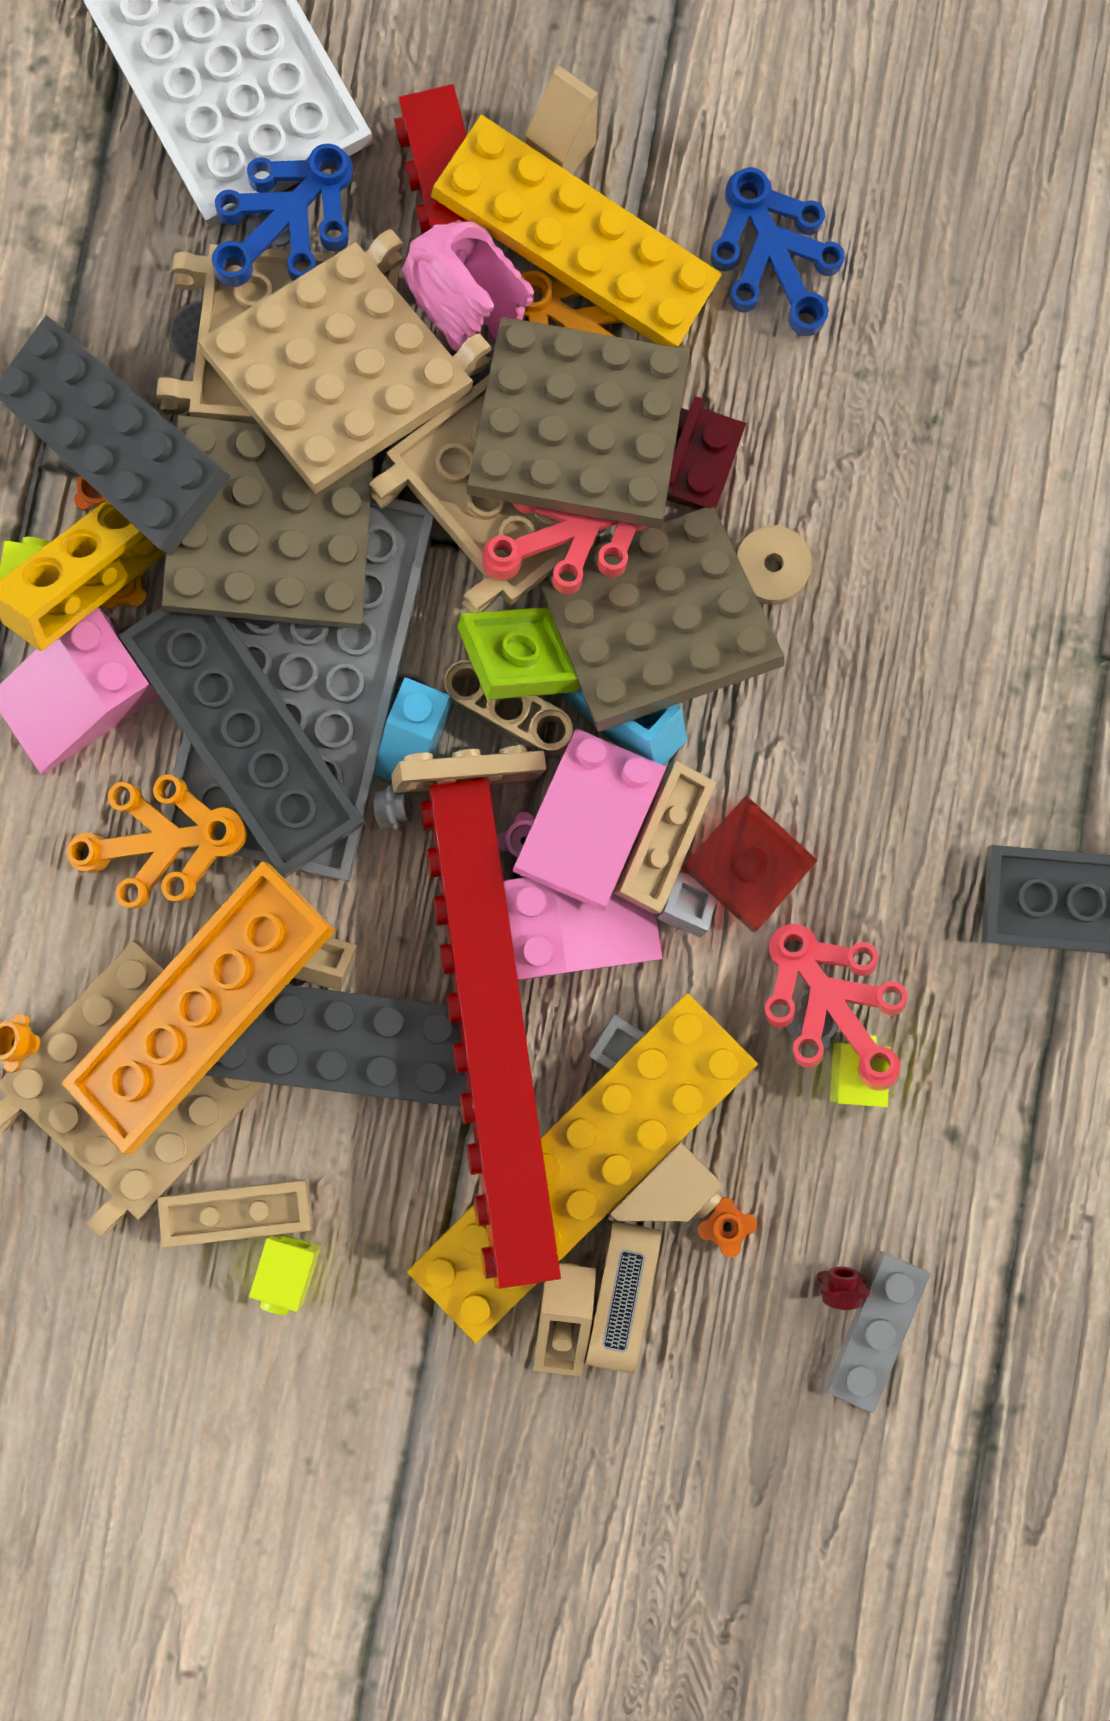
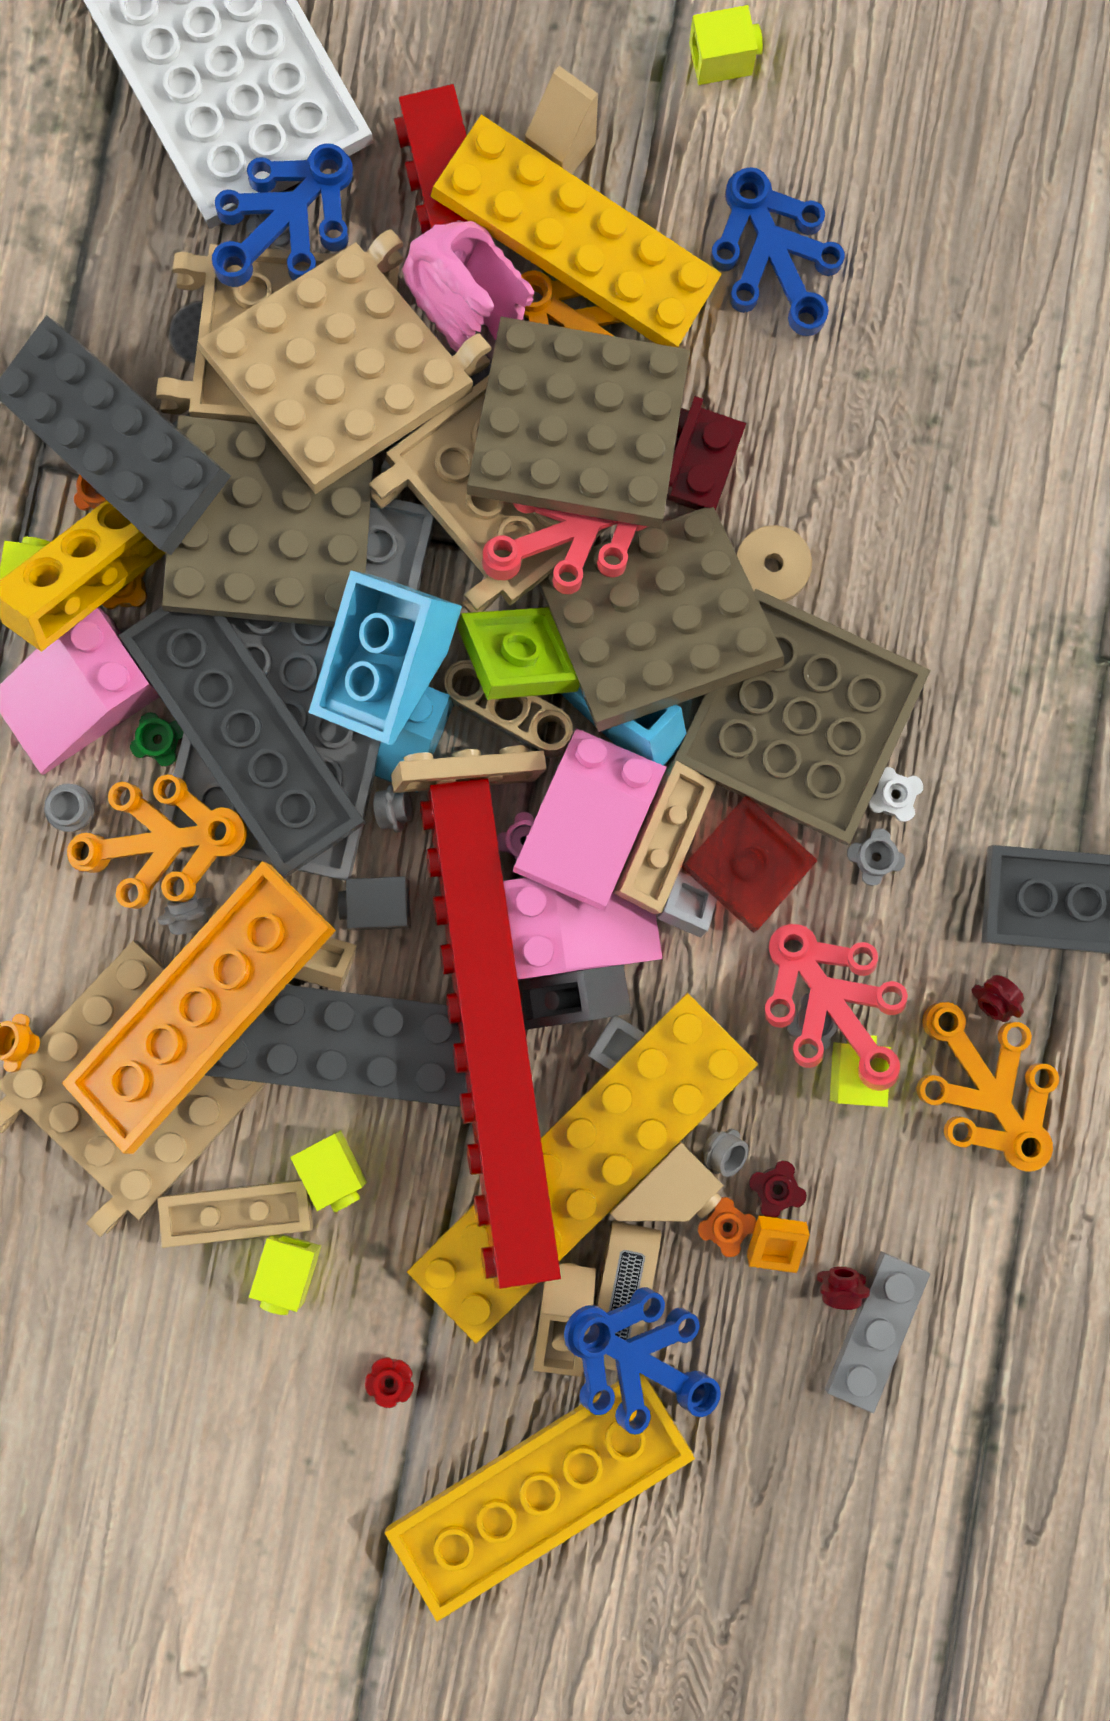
(69, 807): none -> light grey plate
(144, 745): none -> green plate
(185, 916): none -> light grey plate
(330, 1172): none -> neon yellow brick
(375, 903): none -> dark grey brick
(382, 655): none -> medium azure slope
(396, 1370): none -> red plate
(533, 1500): none -> yellow plate
(574, 997): none -> dark grey slope
(693, 1389): none -> blue plant
(724, 44): none -> neon yellow brick
(725, 1152): none -> light grey plate
(777, 1244): none -> light orange plate
(781, 1175): none -> dark red plate
(809, 732): none -> dark tan plate
(889, 860): none -> light grey plate
(903, 806): none -> white plate
(993, 1092): none -> light orange plant
(999, 998): none -> dark red plate

